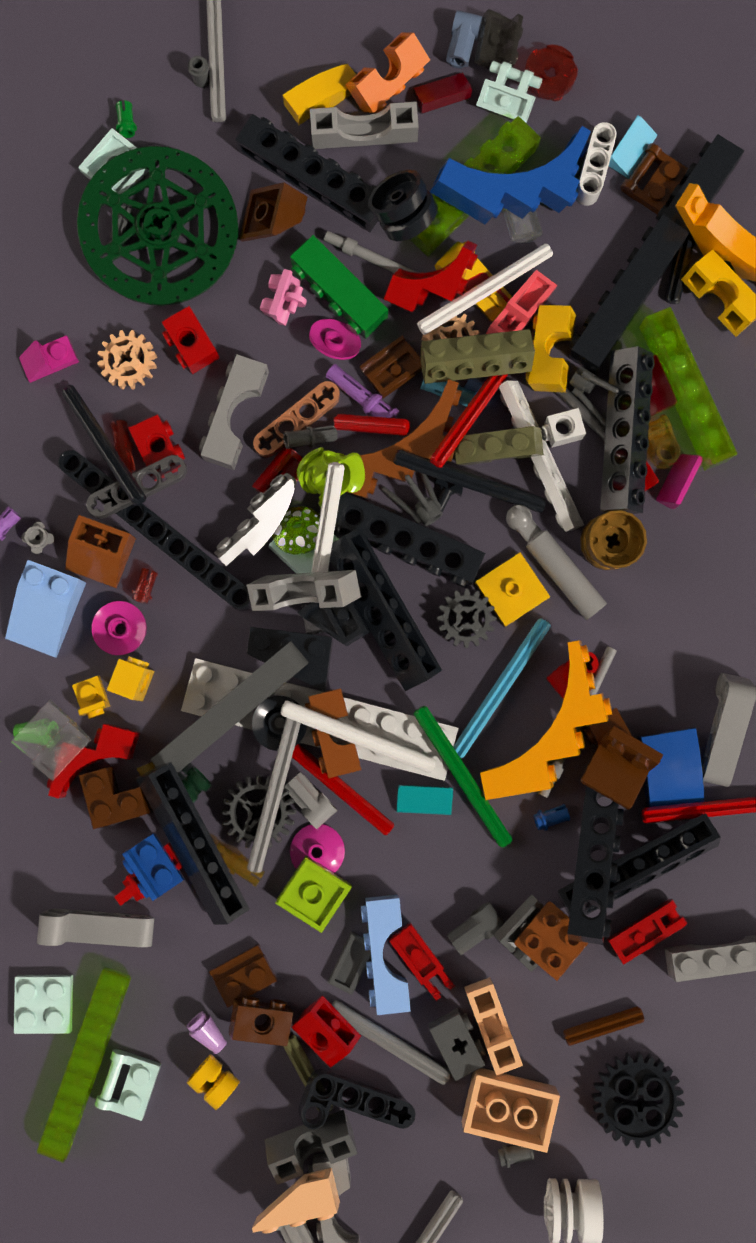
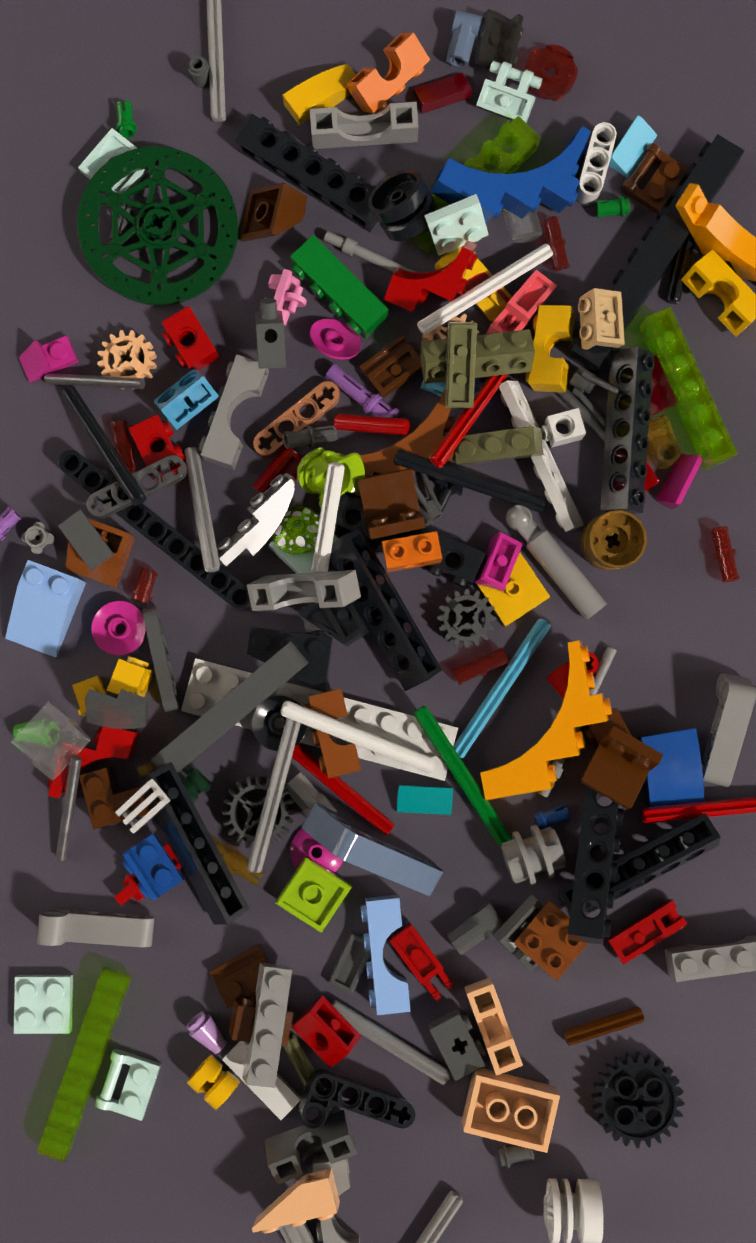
(68, 808): none -> flat silver bar
(86, 540): none -> dark grey tile
(95, 381): none -> flat silver bar
(123, 712): none -> dark grey slope
(130, 816): none -> white tile
(161, 659): none -> dark grey beam
(186, 398): none -> dark azure brick
(201, 509): none -> light grey axle
(267, 1034): none -> light grey arch
(270, 335): none -> dark grey torso
(278, 1099): none -> white tile
(370, 852): none -> sand blue beam
(390, 503): none -> reddish brown bracket
(412, 551): none -> orange brick
(457, 224): none -> light aqua plate
(460, 364): none -> olive tile
(480, 666): none -> clear red pin
(498, 561): none -> dark pink slope
(533, 855): none -> light grey piece
(556, 243): none -> clear red axle
(601, 319): none -> tan bracket
(613, 207): none -> green pin
(725, 554): none -> clear red pin

